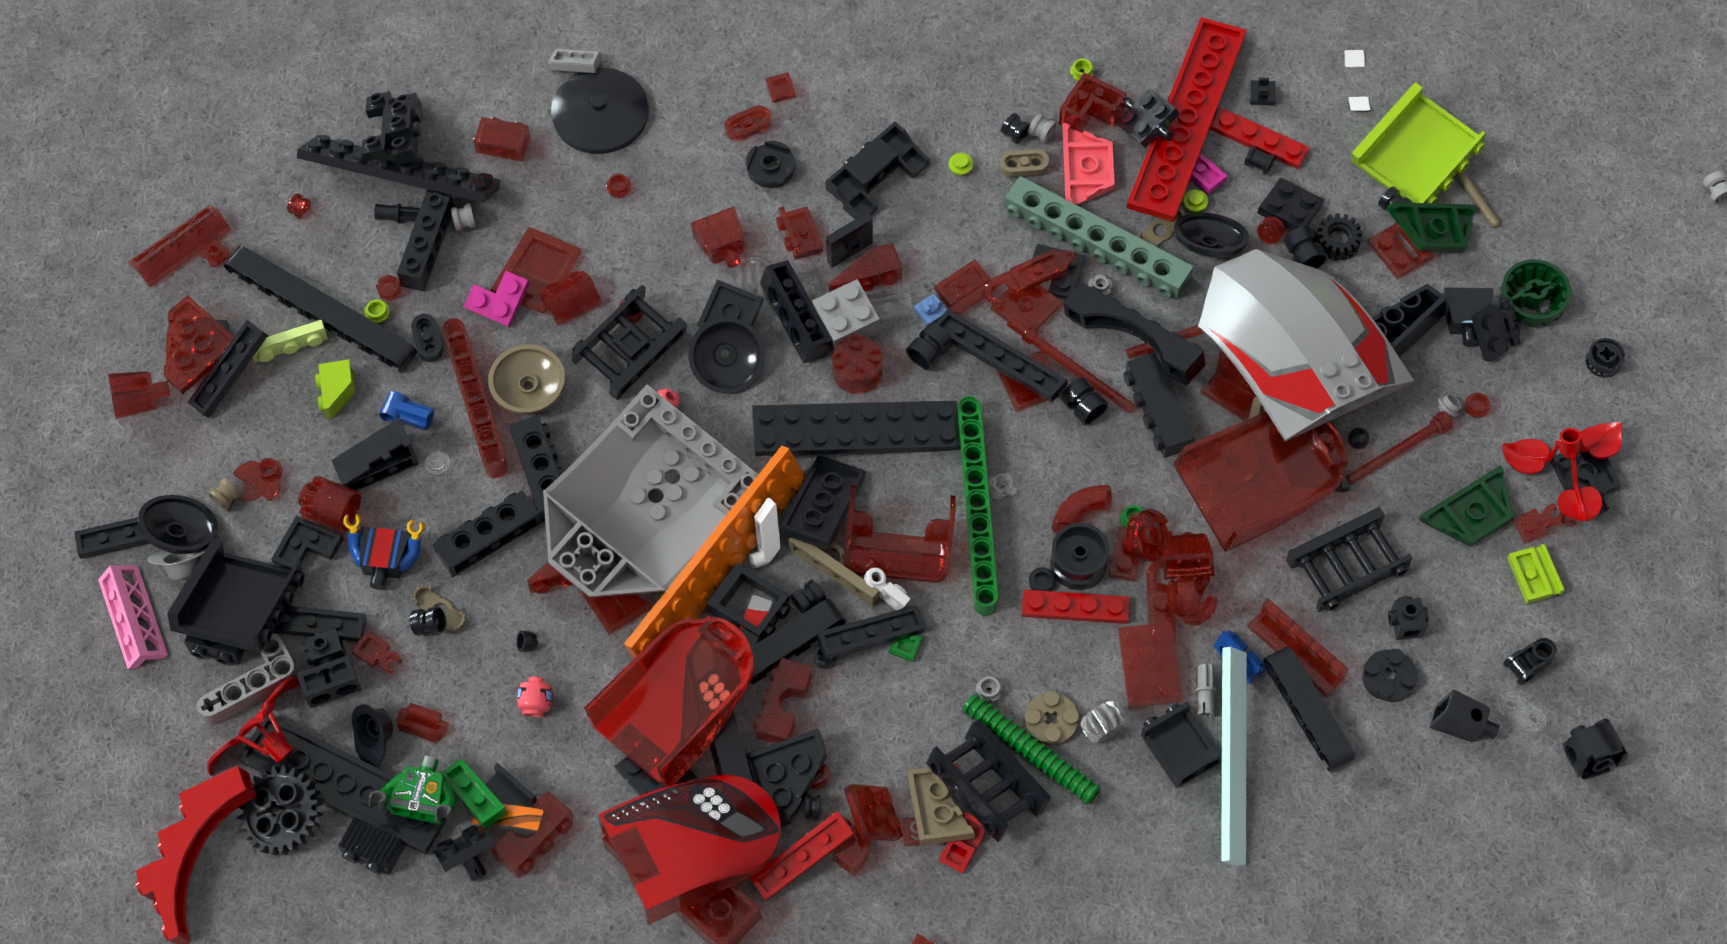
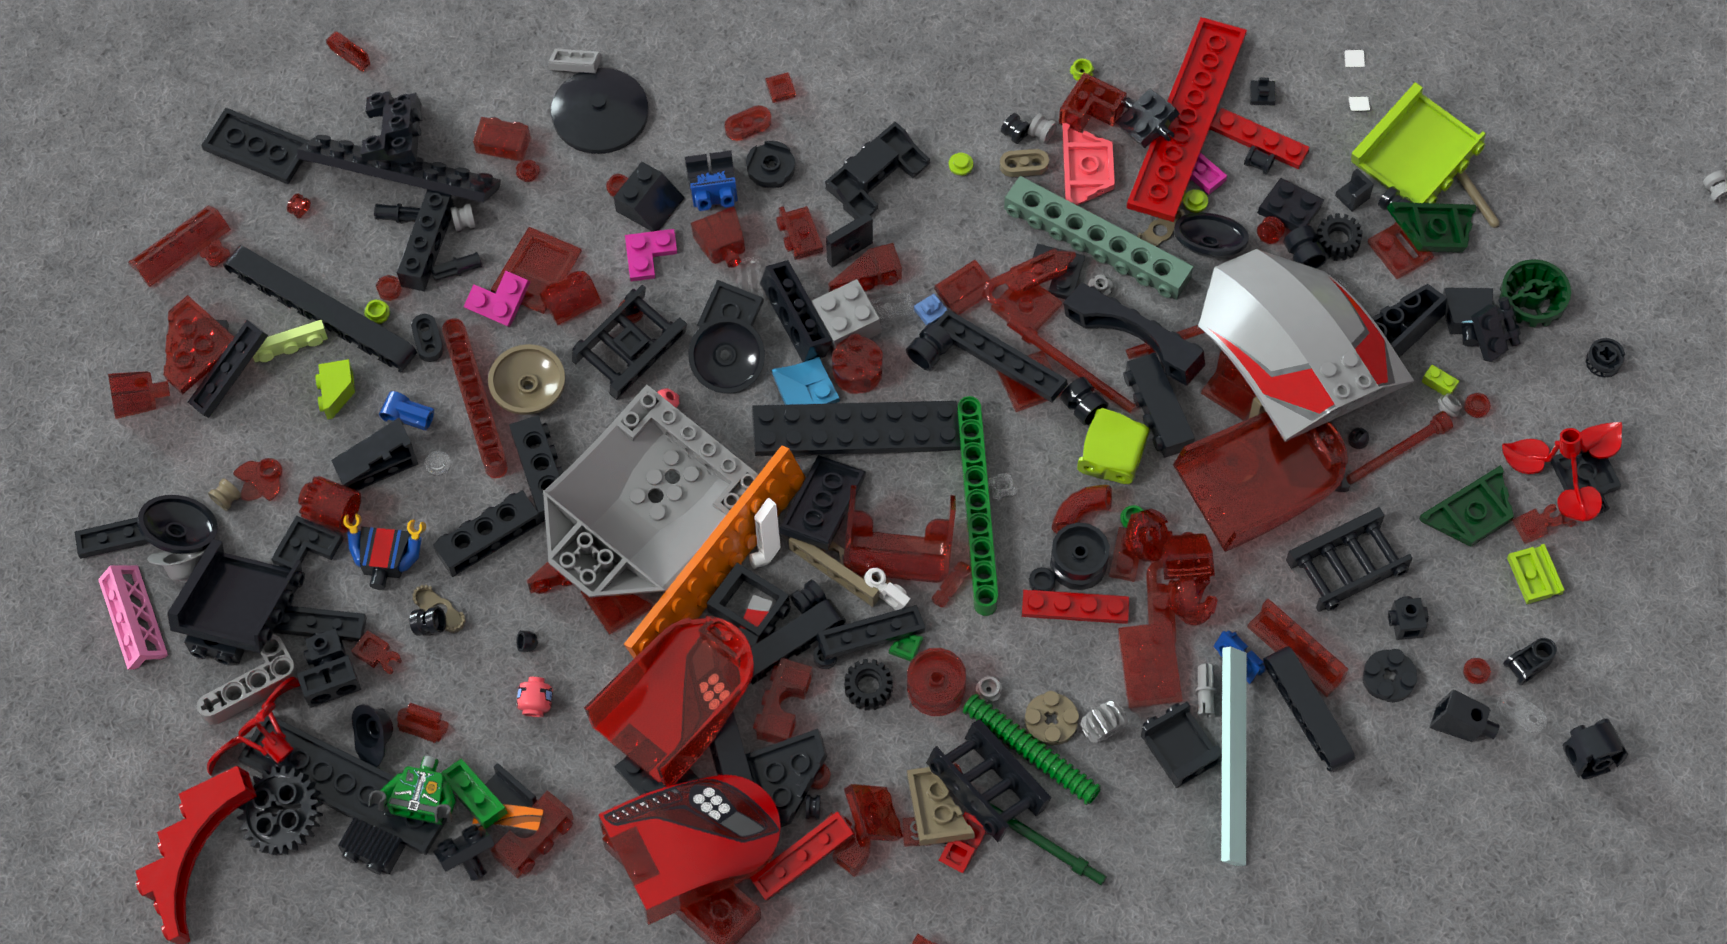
(254, 145): none -> black plate
(348, 51): none -> clear red piece
(456, 266): none -> black axle
(530, 175): none -> clear red plate
(645, 246): none -> dark pink plate
(647, 198): none -> black slope
(714, 188): none -> hips
(805, 383): none -> dark azure plate
(873, 670): none -> black tyre
(936, 681): none -> clear red wheel
(951, 584): none -> clear red axle
(1079, 865): none -> dark green bar
(1113, 447): none -> lime piece
(1355, 191): none -> black panel
(1440, 380): none -> lime piece
(1478, 663): none -> clear red plate

